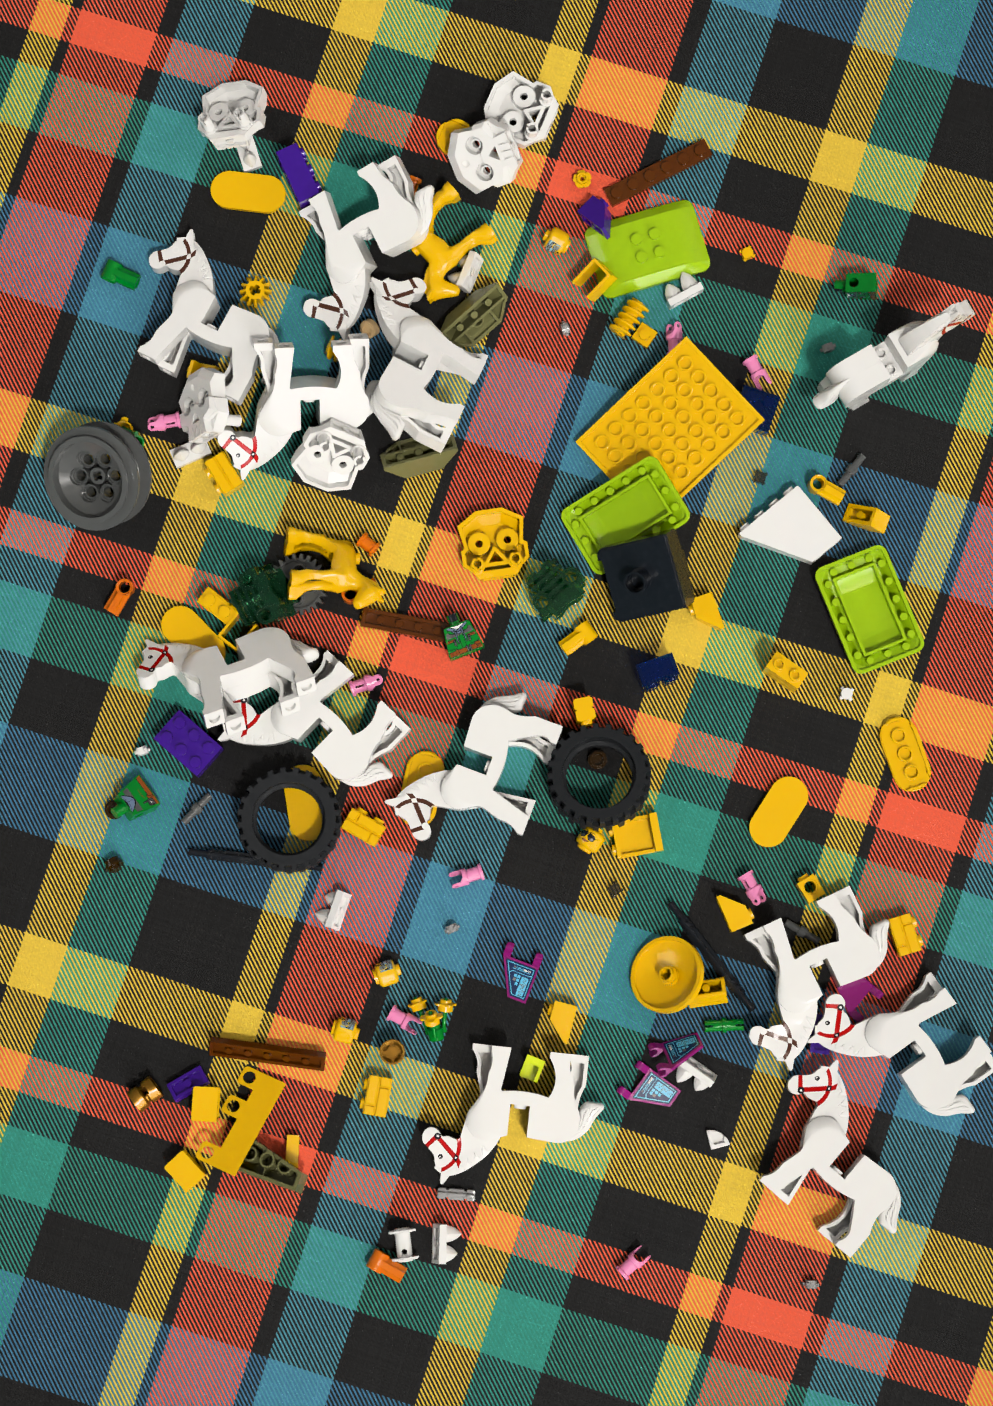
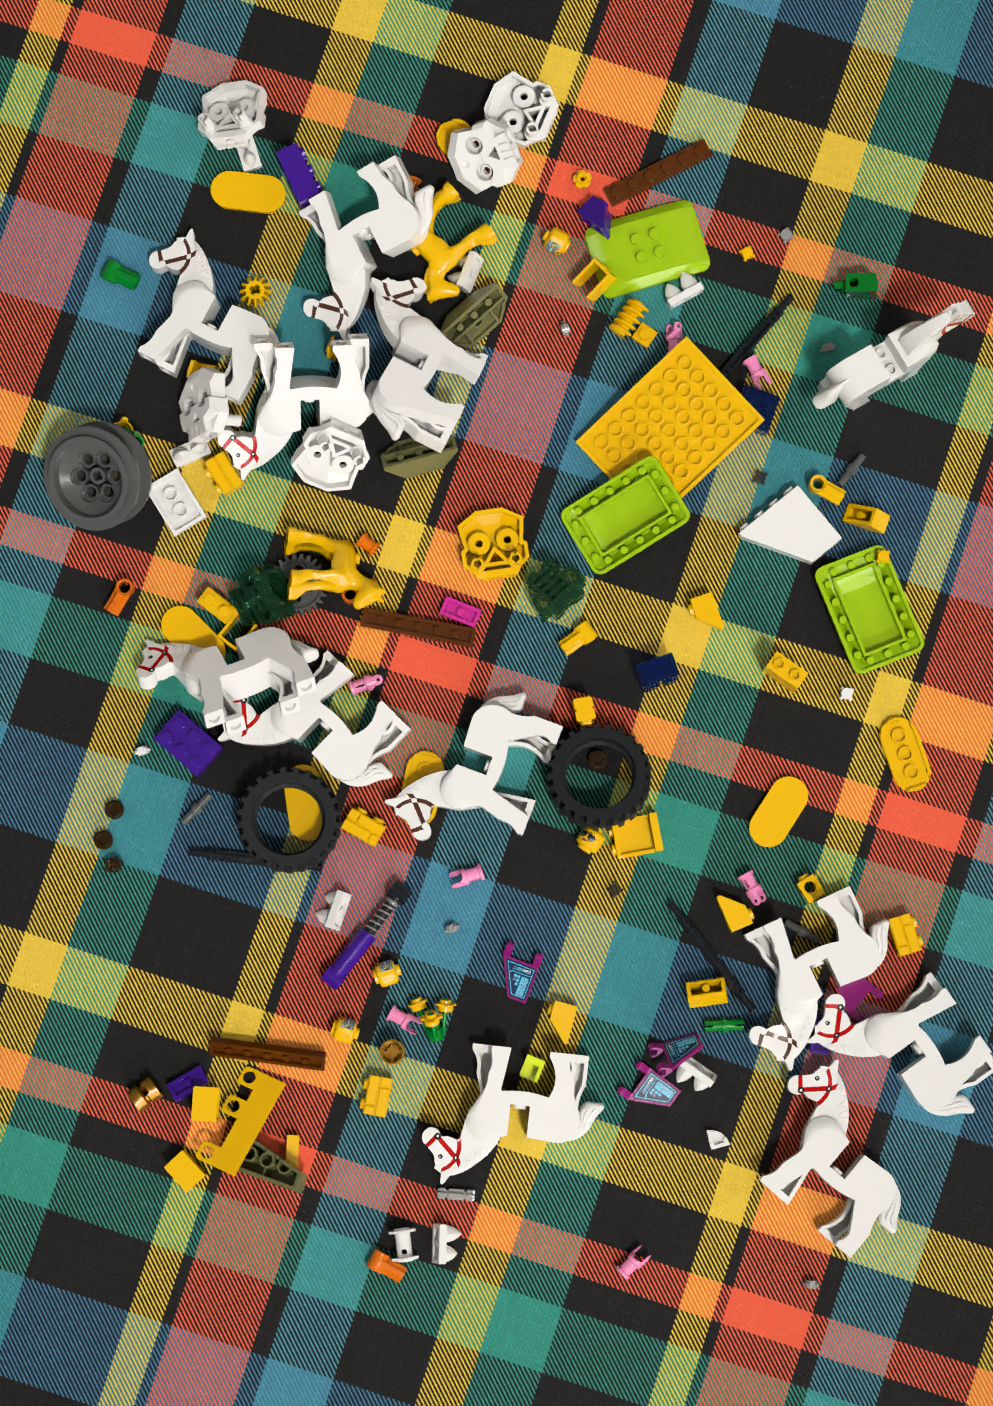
(103, 840): none -> dark brown plate
(135, 800): green torso -> none
(162, 422): bright pink piece -> none
(176, 502): none -> white plate
(364, 938): none -> piece
(370, 327): tan tile -> none
(460, 612): none -> dark pink plate
(461, 638): torso -> none
(647, 575): black piece -> none
(667, 974): yellow dish -> none
(758, 334): none -> black axle
(786, 235): none -> light grey piece
(883, 556): none -> yellow piece

